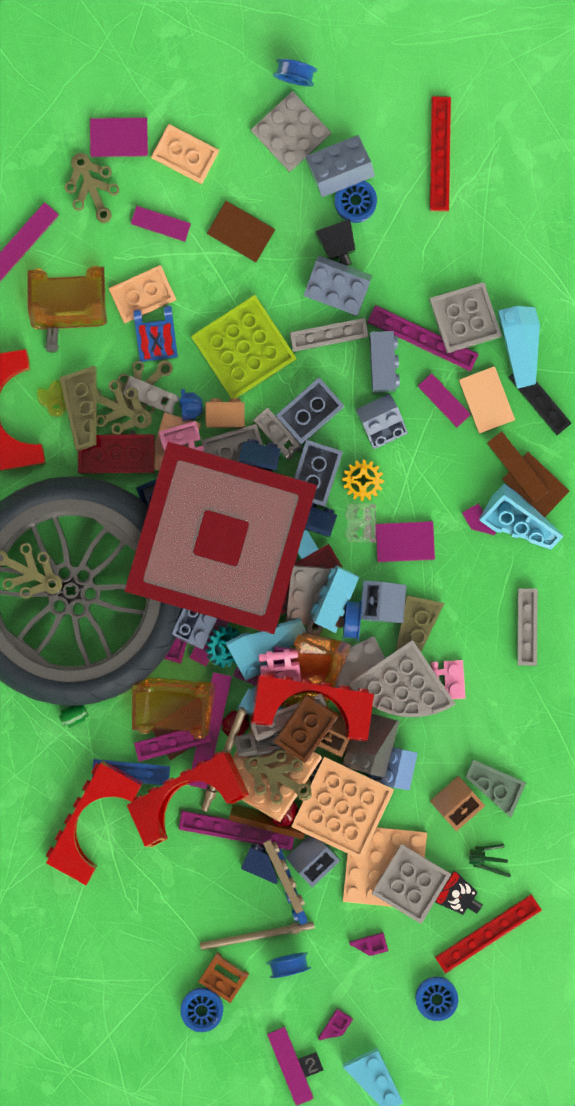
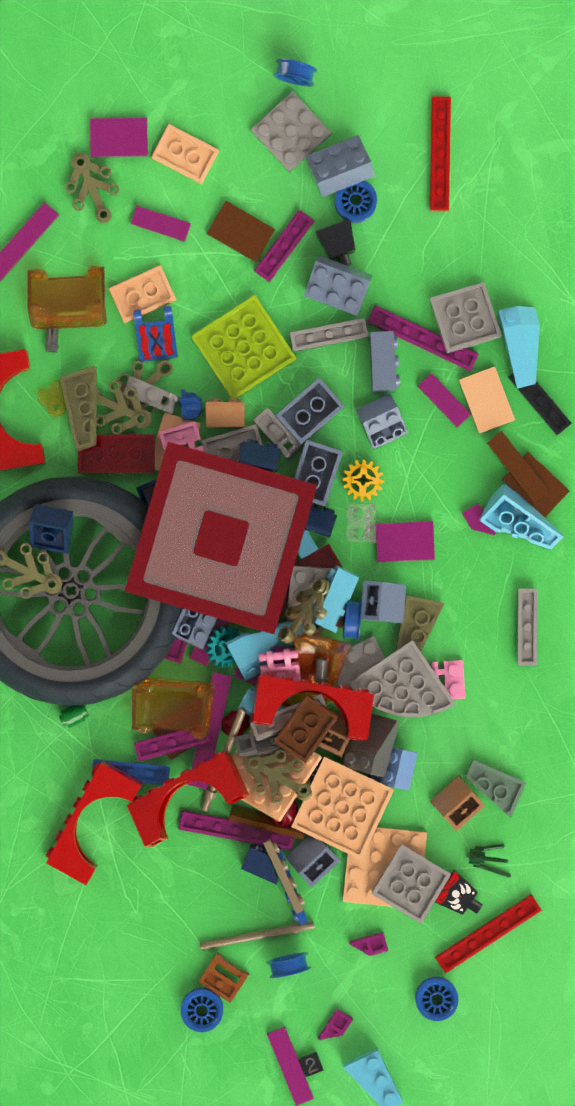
(51, 528): none -> dark blue slope
(284, 246): none -> magenta tile
(316, 593): none -> olive plant
(321, 670): none -> dark grey pin

